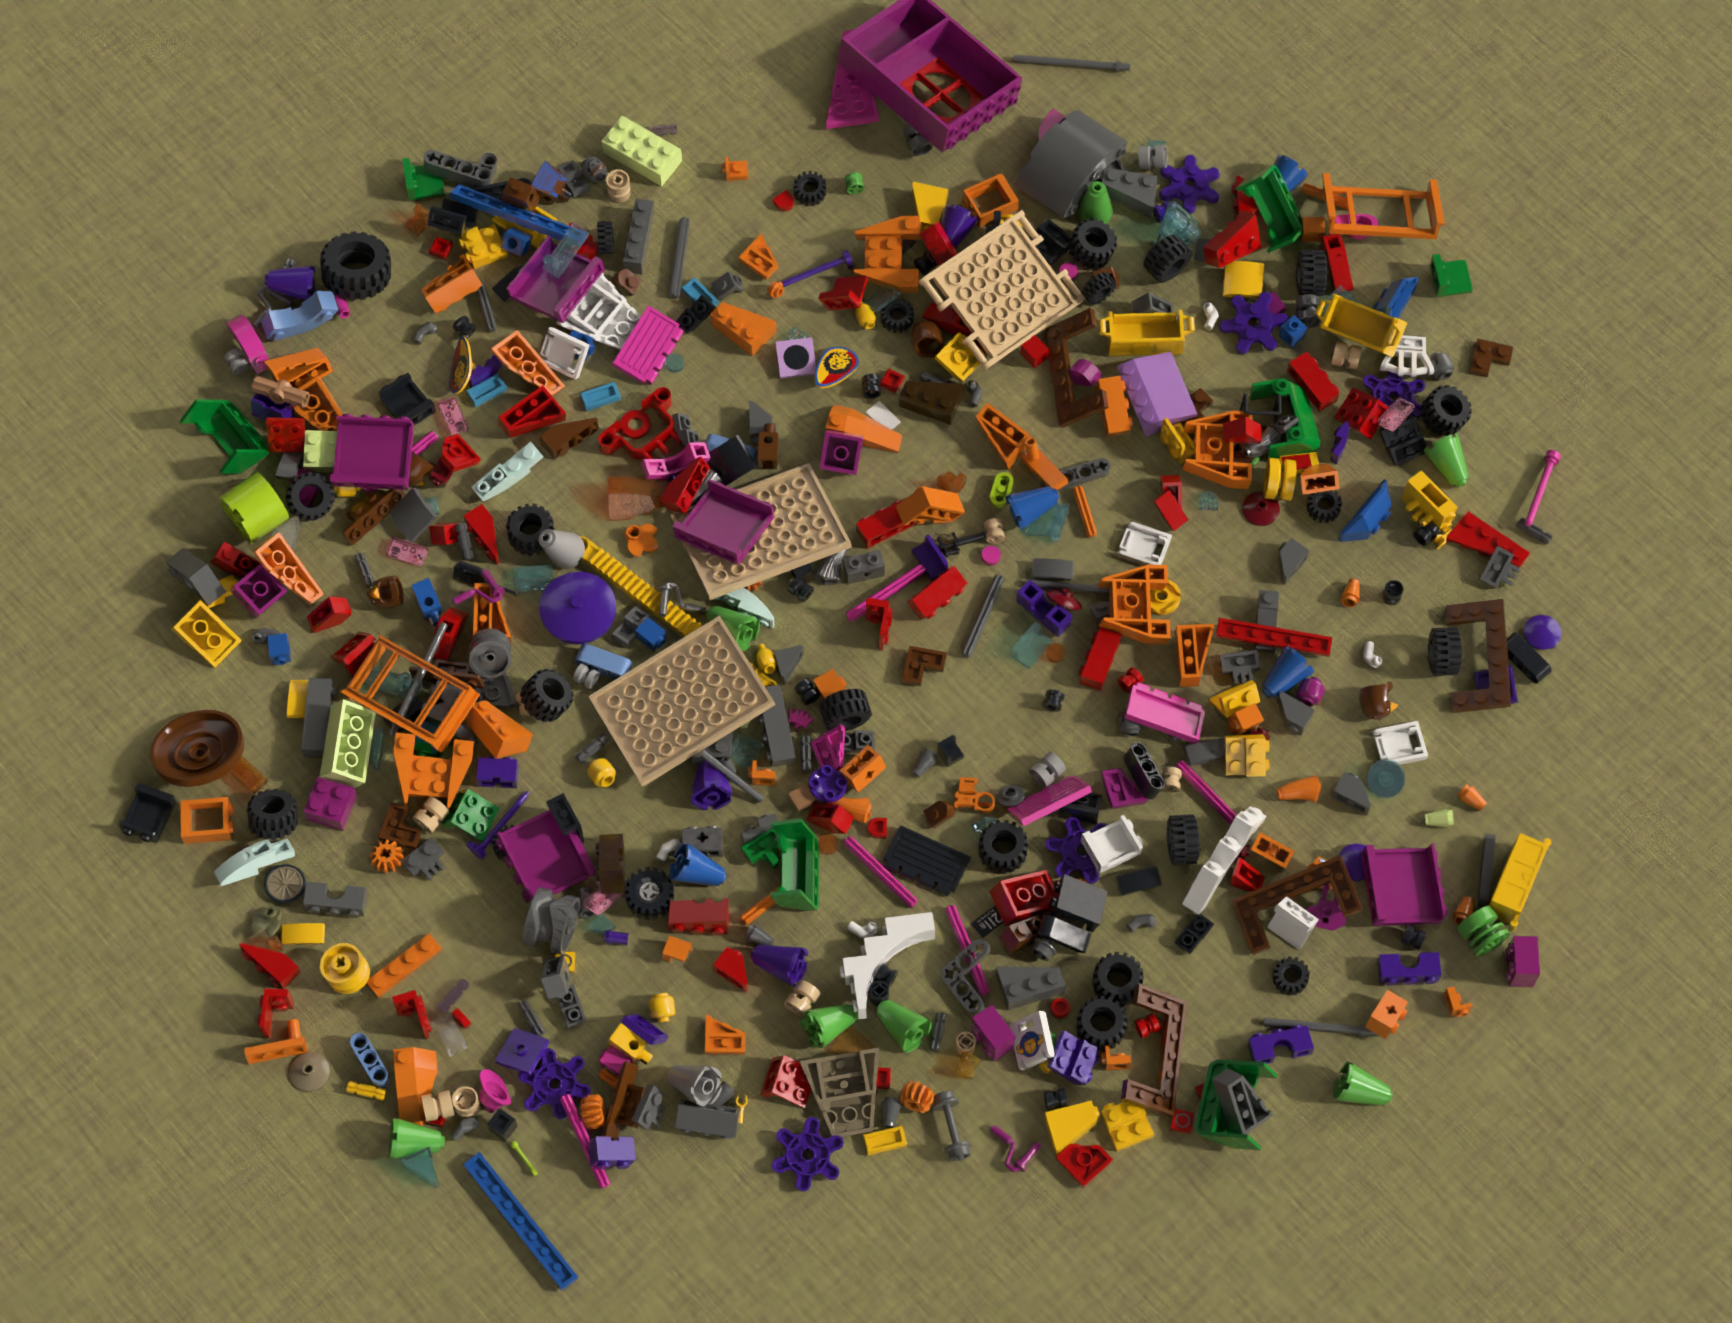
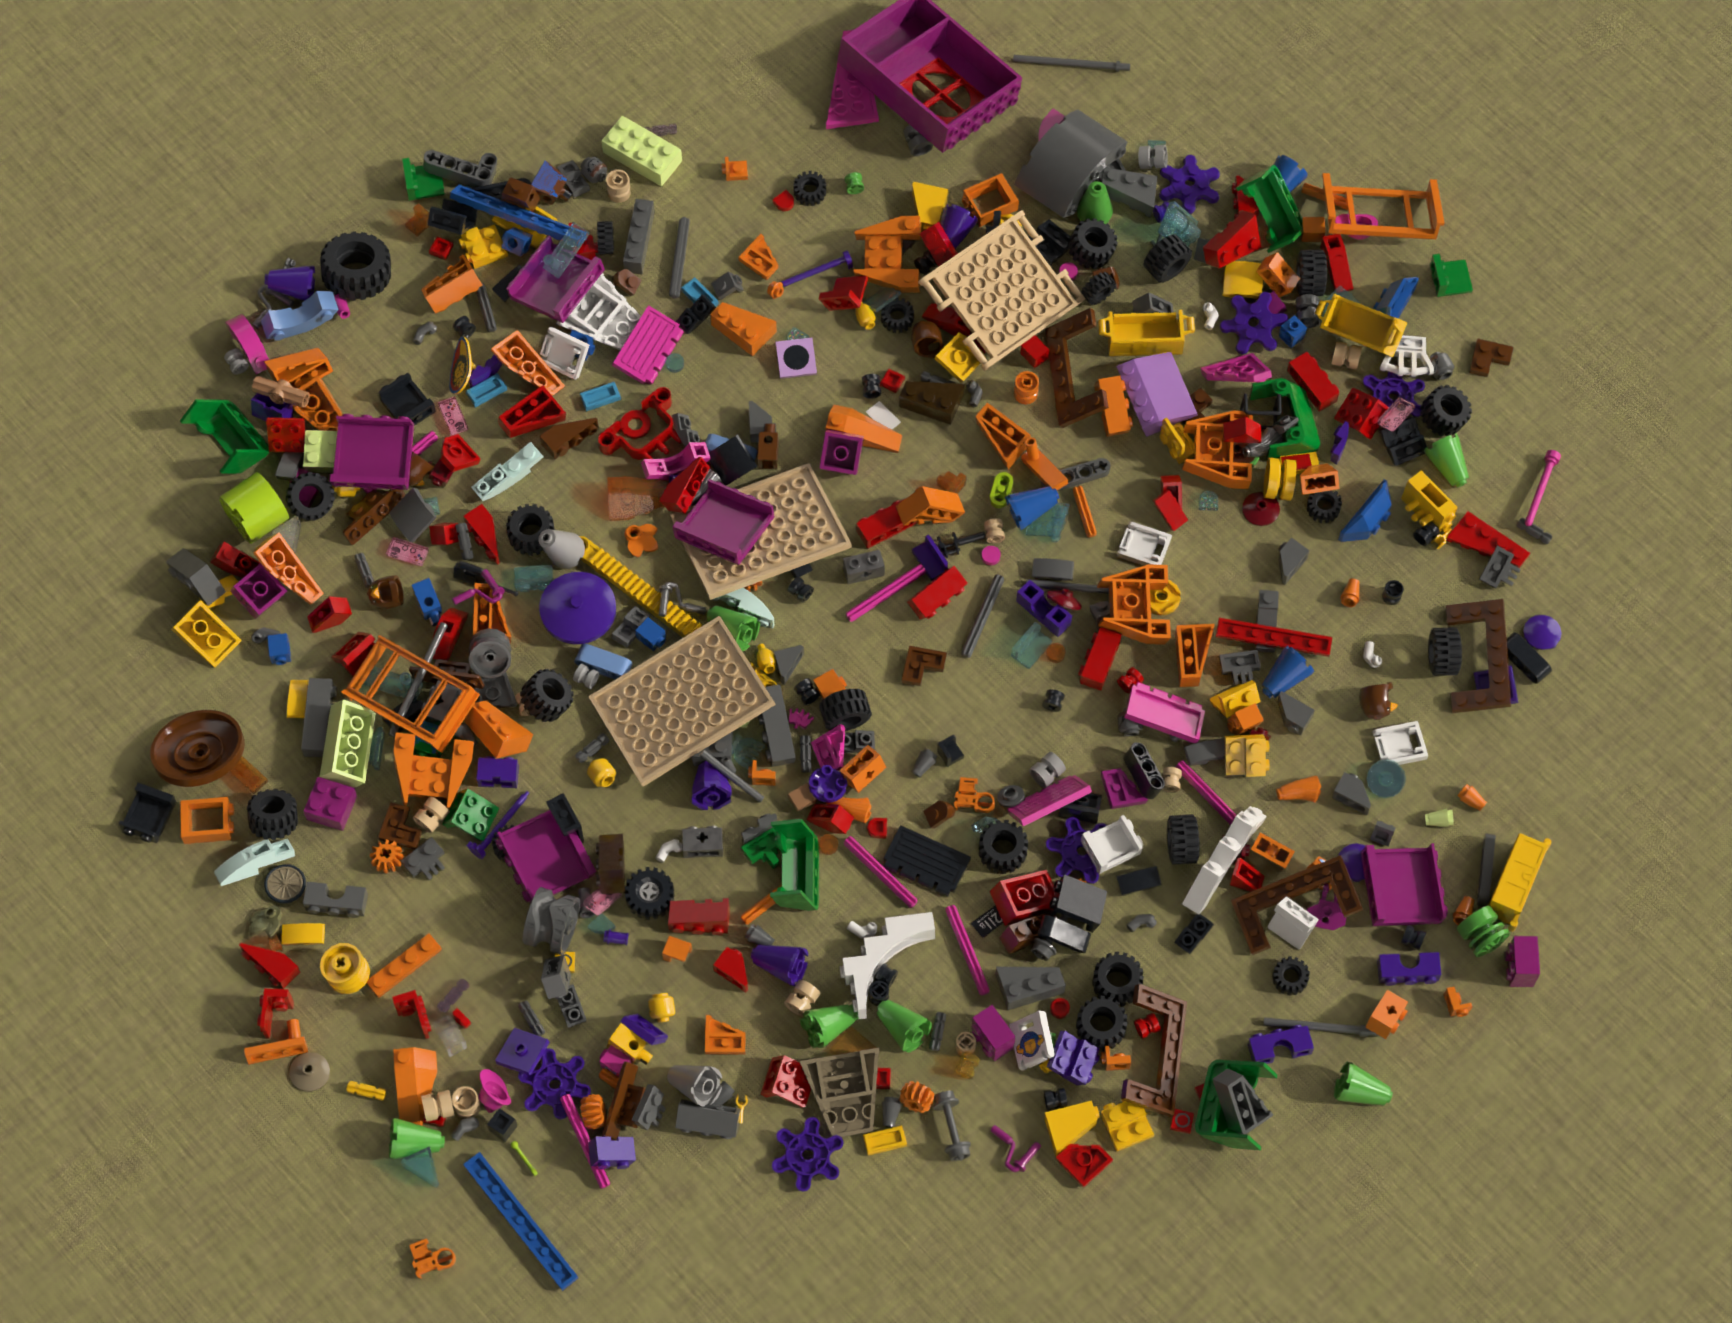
(366, 1052): medium blue beam -> none
(429, 1262): none -> orange piece
(695, 867): blue cone -> none
(829, 570): flat silver piece -> none
(835, 366): shield -> none
(877, 612): red bracket -> none
(959, 978): dark grey beam -> none
(1026, 387): none -> orange wheel
(1084, 373): magenta brick -> none
(1239, 369): none -> dark pink plate
(1278, 274): none -> orange brick
(1310, 691): magenta head -> none
(1383, 833): none -> dark grey tile

